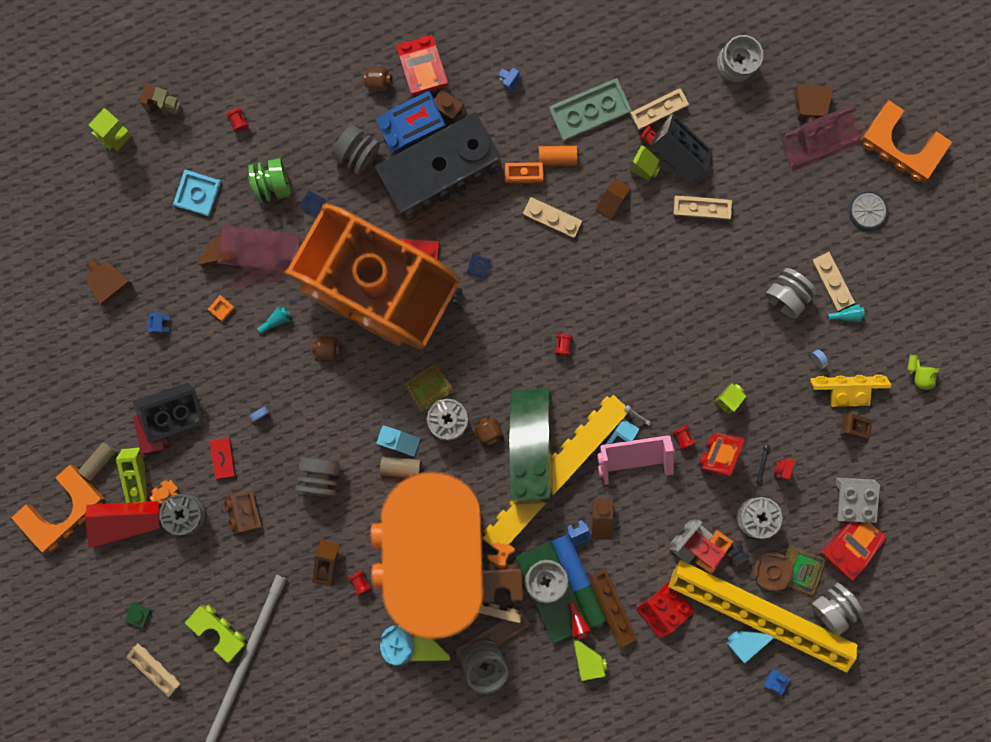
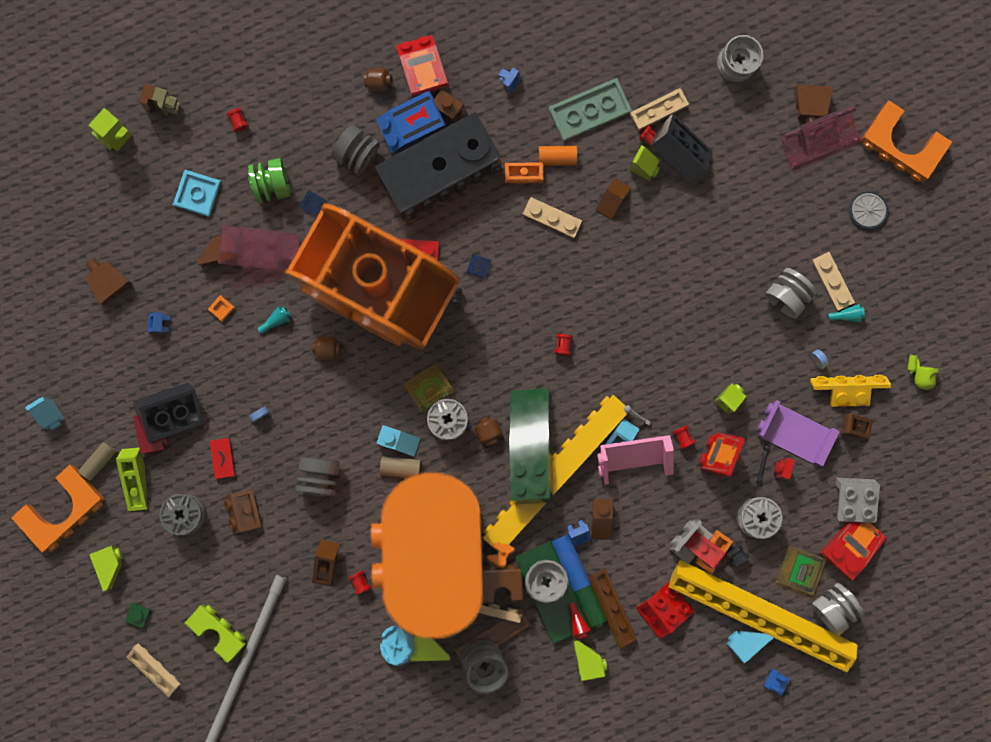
(45, 413): none -> medium azure slope
(107, 565): none -> lime slope
(119, 521): red slope -> none
(167, 490): orange piece -> none
(702, 207): tan plate -> none
(773, 571): reddish brown tile -> none
(797, 433): none -> medium lavender panel

